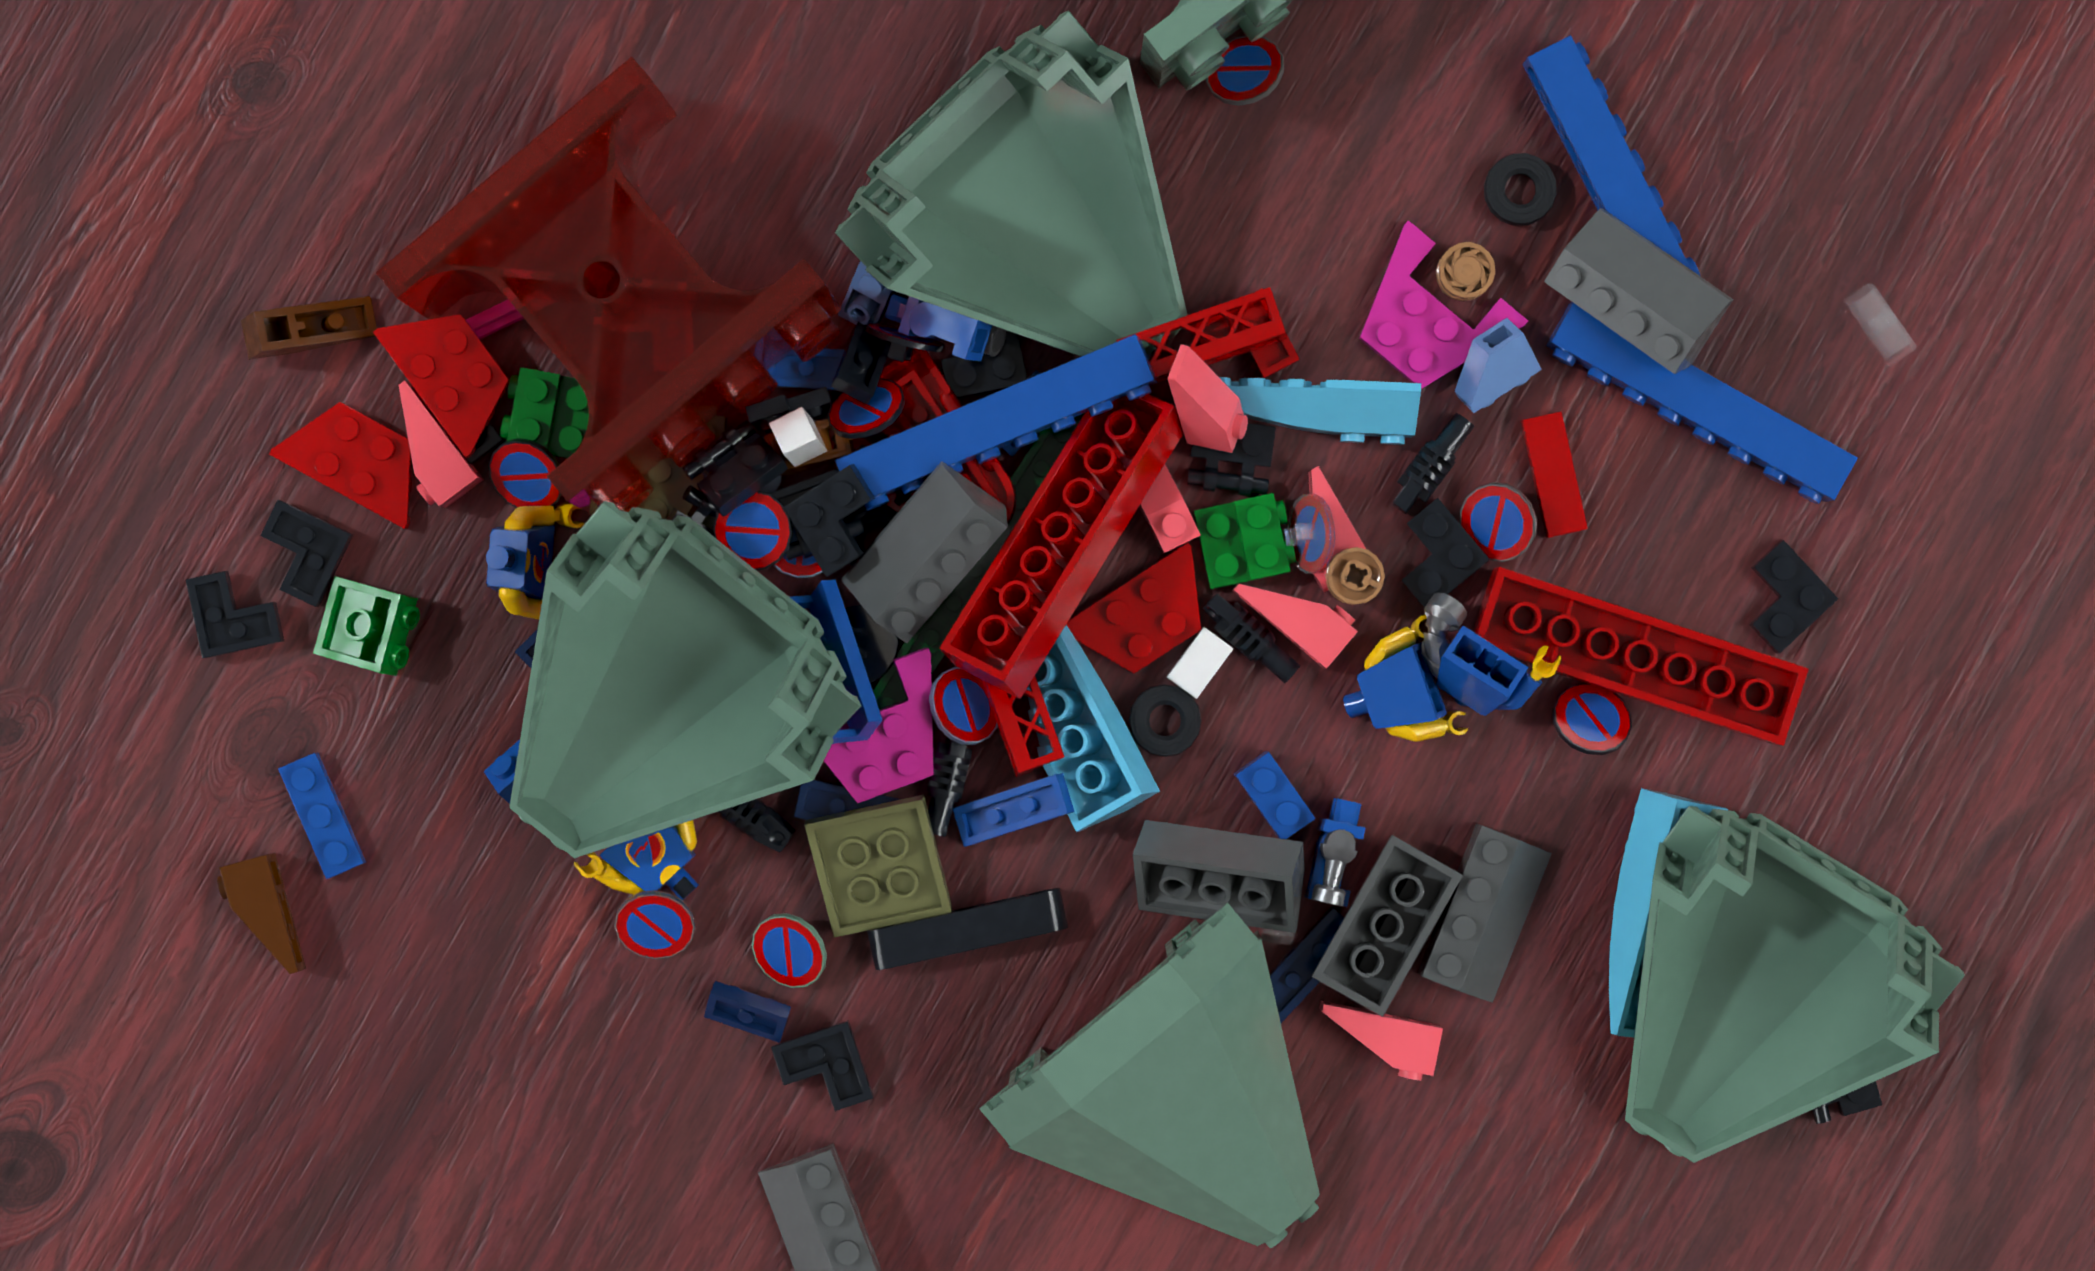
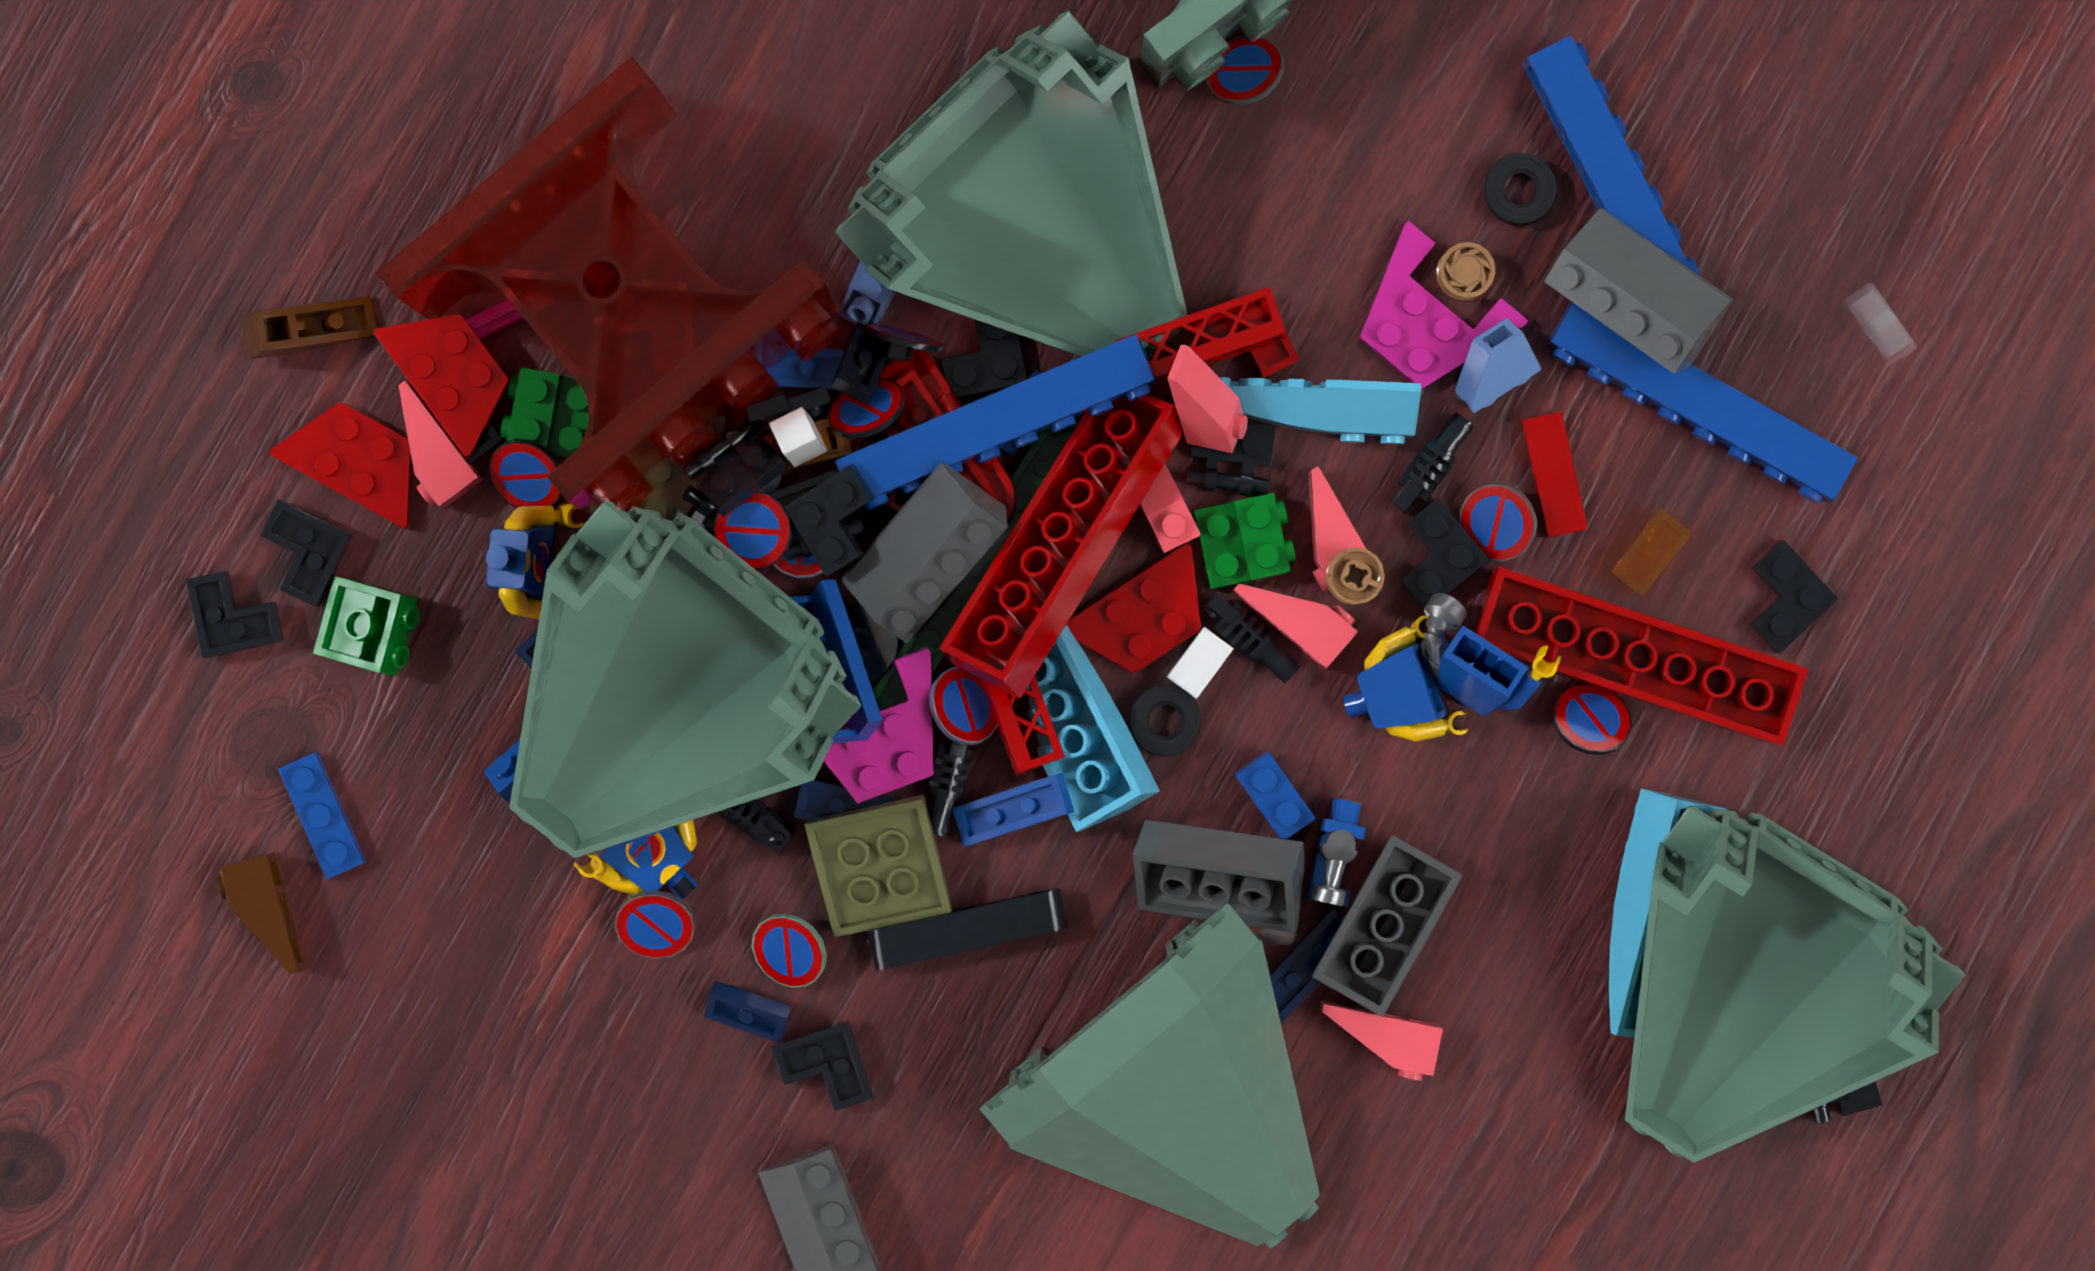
(926, 320): blue hips -> none
(1311, 533): clear piece -> none
(1484, 913): dark grey slope -> none
(1650, 552): none -> clear orange plate

